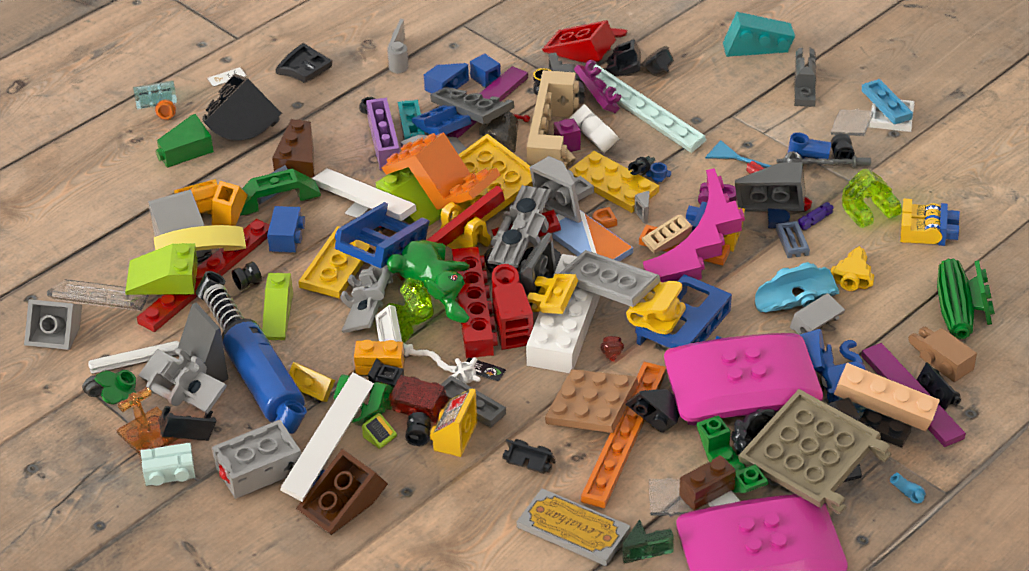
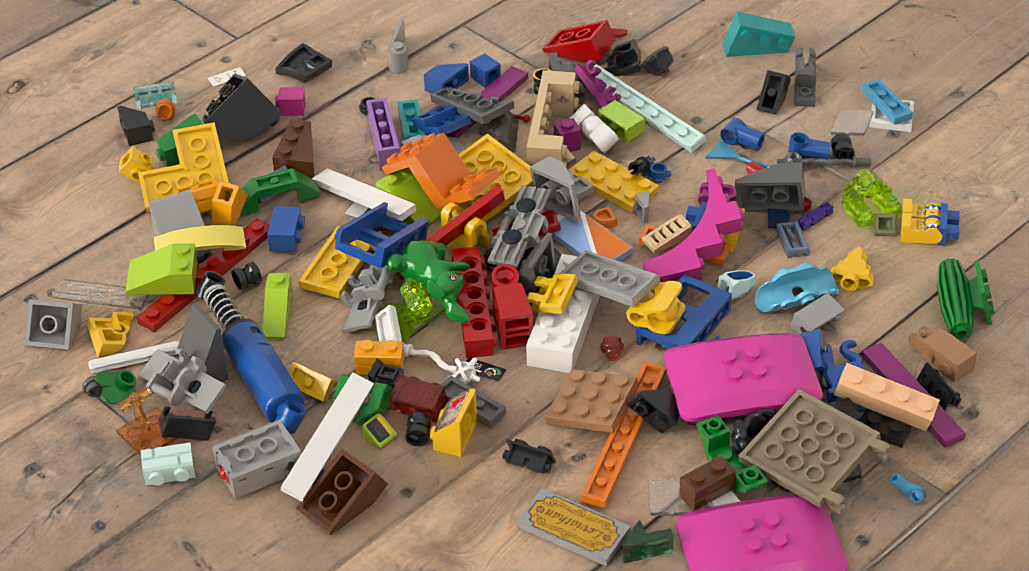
(109, 333): none -> yellow slope
(134, 162): none -> yellow brick
(135, 125): none -> black slope
(199, 162): none -> yellow plate
(291, 101): none -> dark pink brick
(622, 120): none -> lime brick
(737, 132): none -> blue piece
(737, 282): none -> light aqua rock
(773, 92): none -> black slope
(884, 225): none -> olive slope

